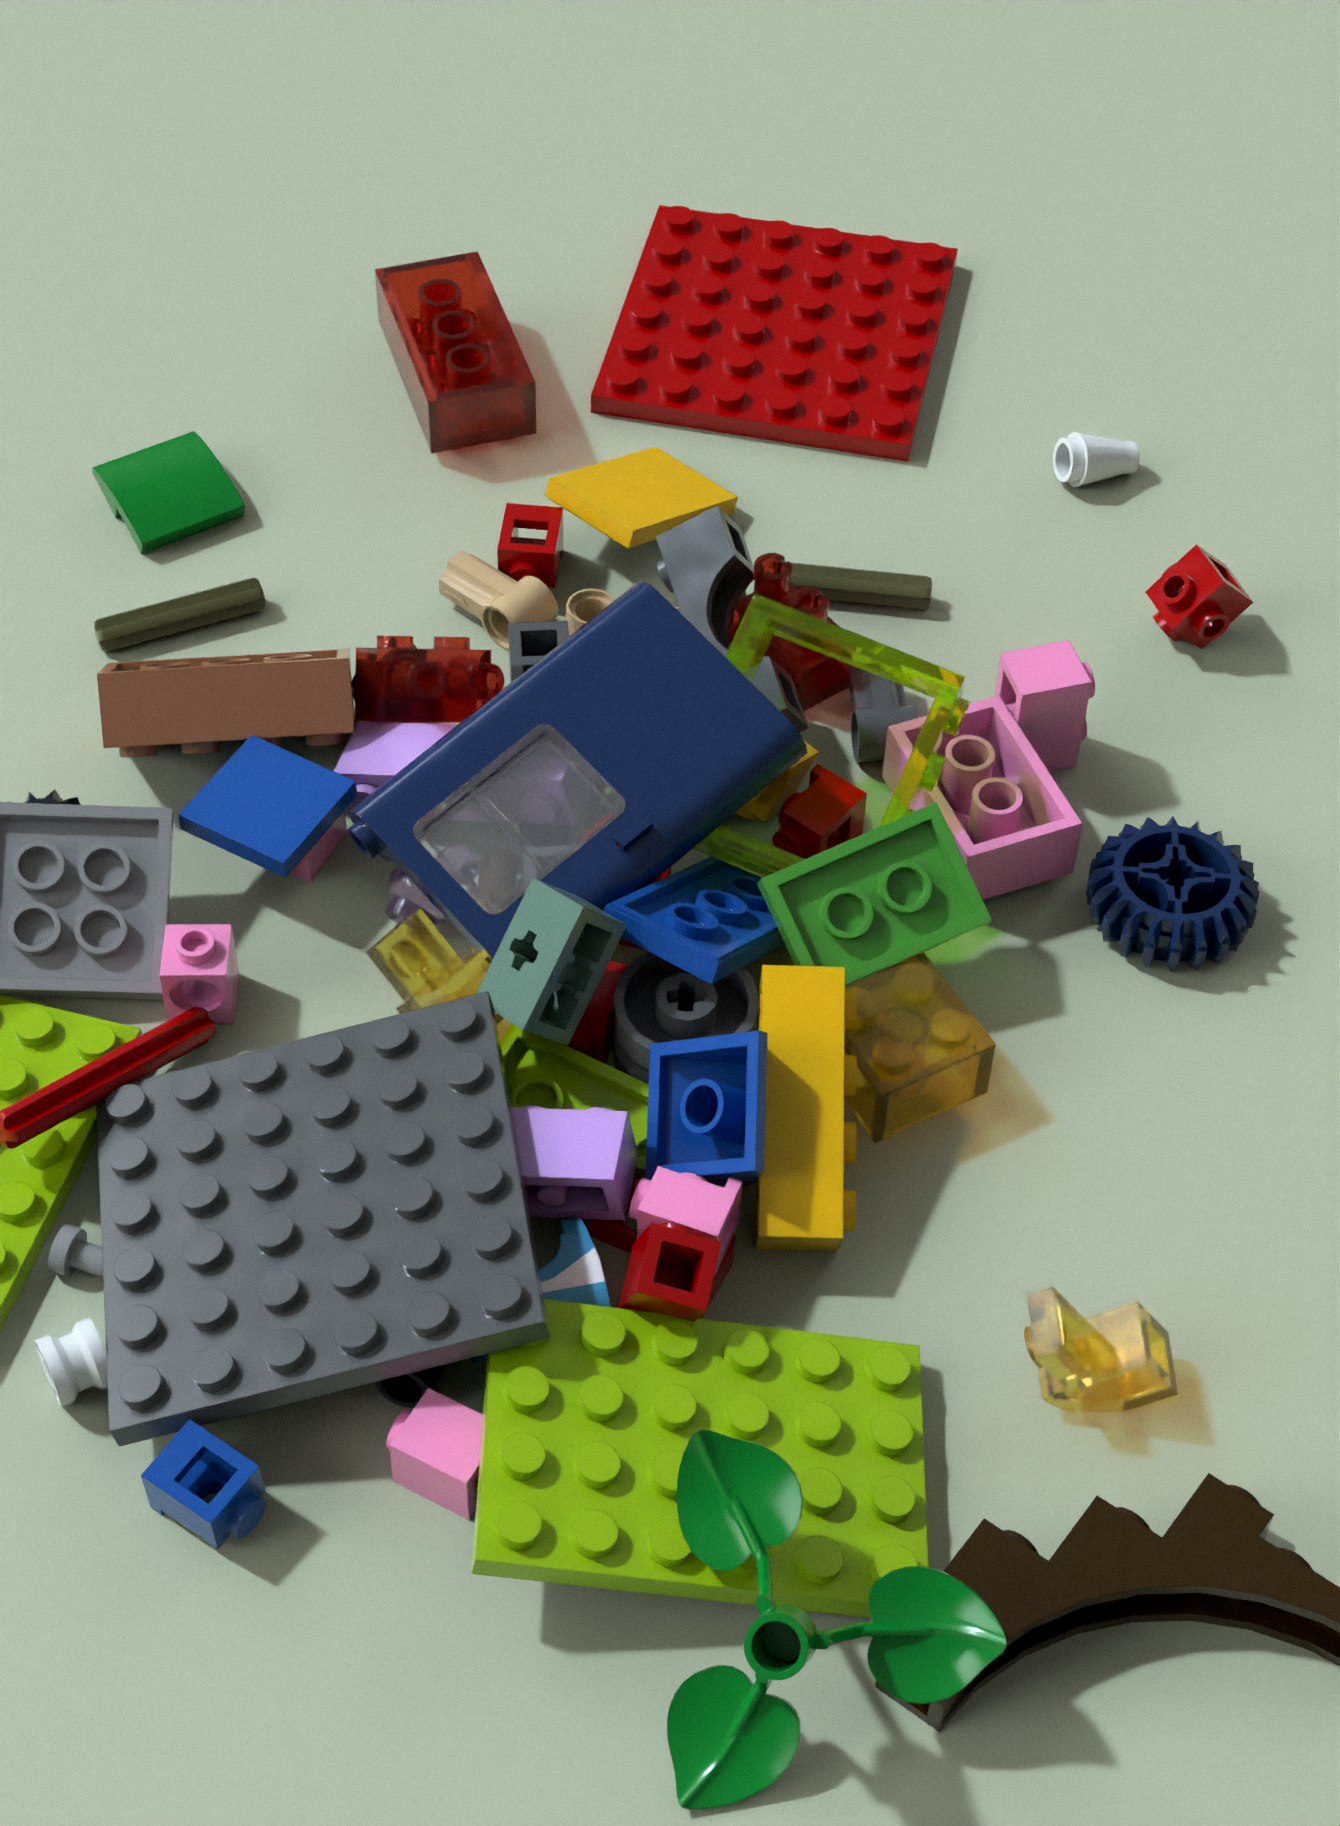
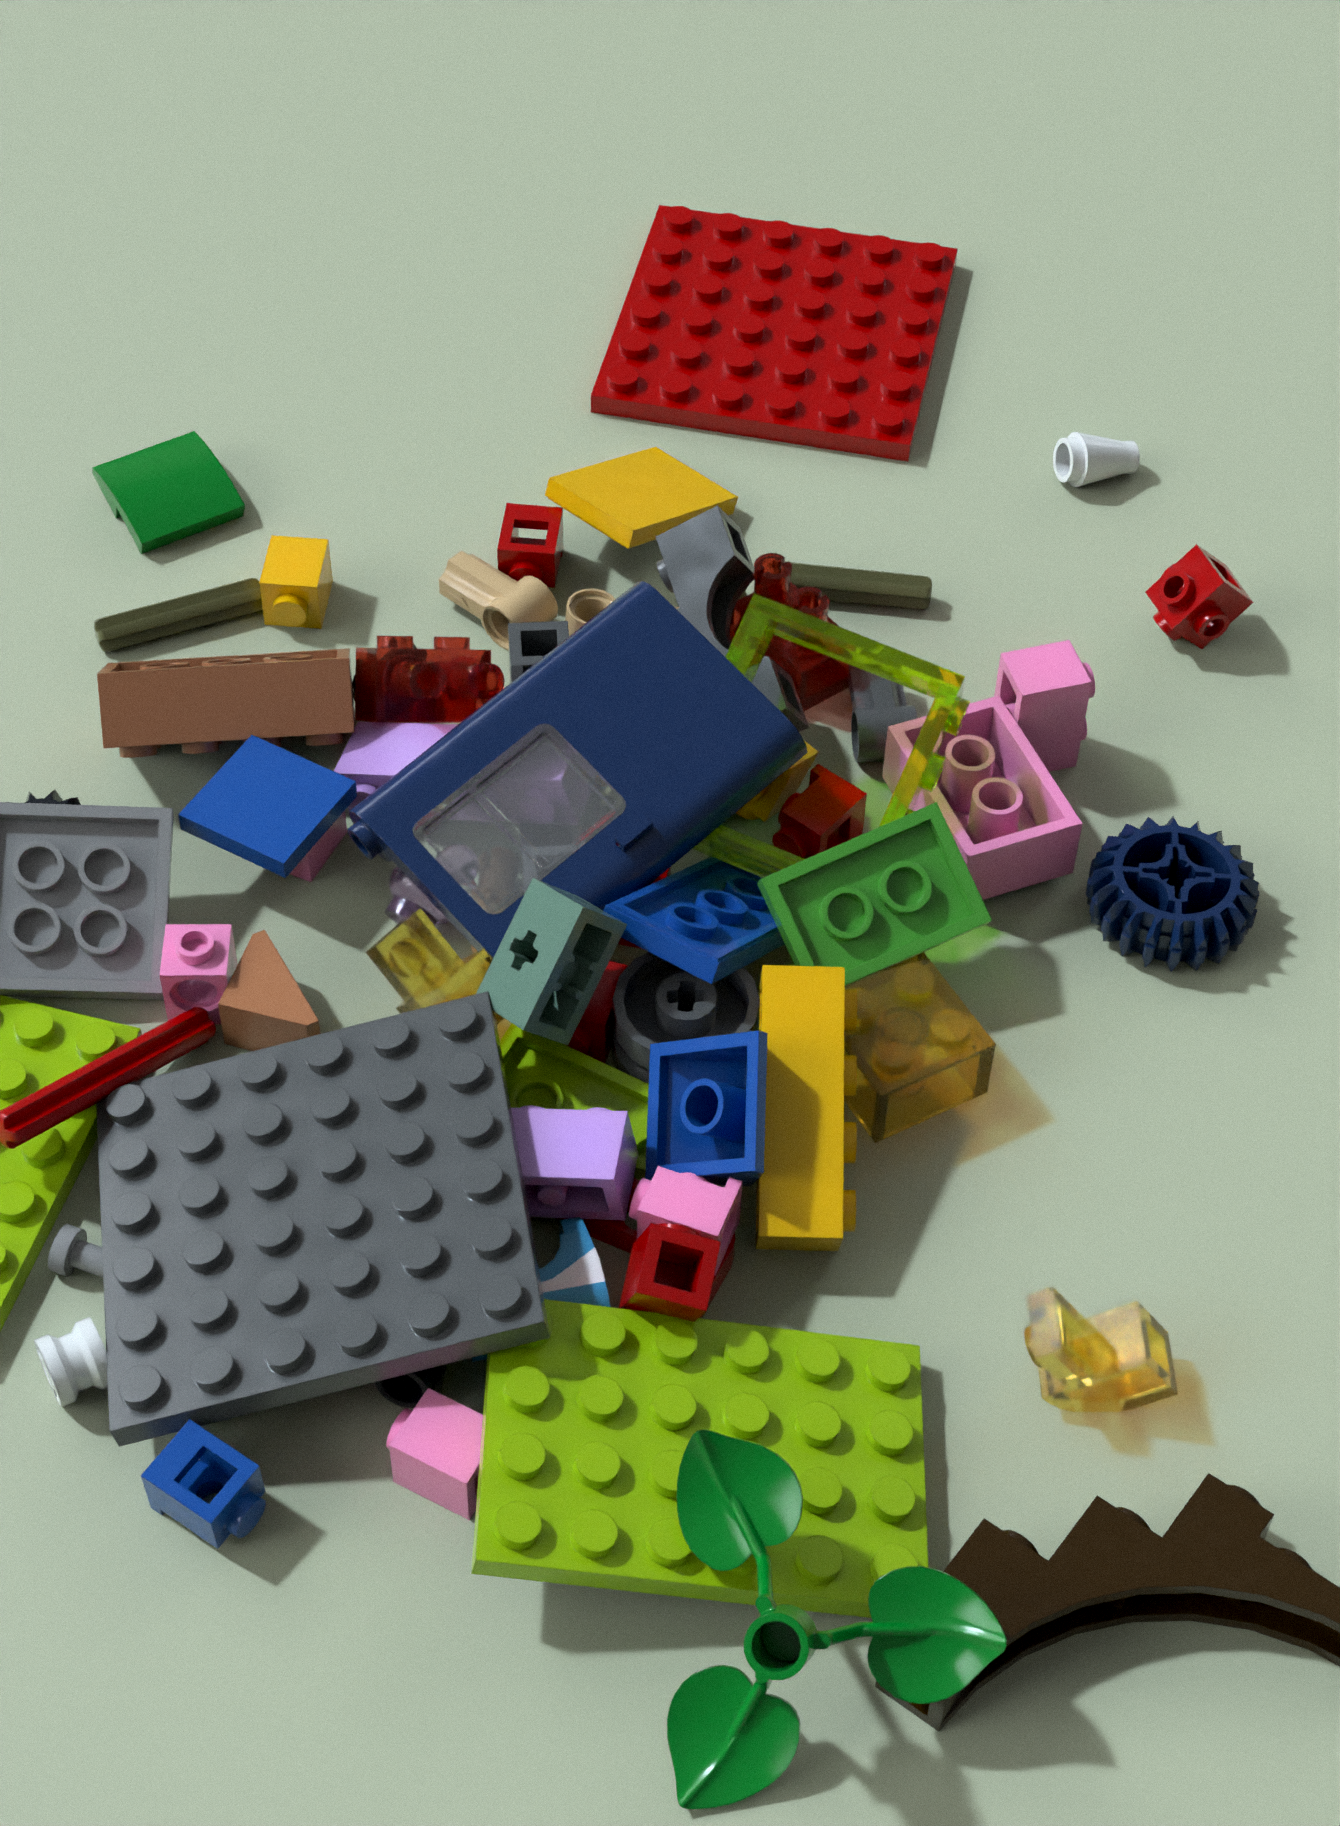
(264, 1001): none -> nougat slope
(296, 582): none -> yellow brick
(456, 352): clear red brick -> none

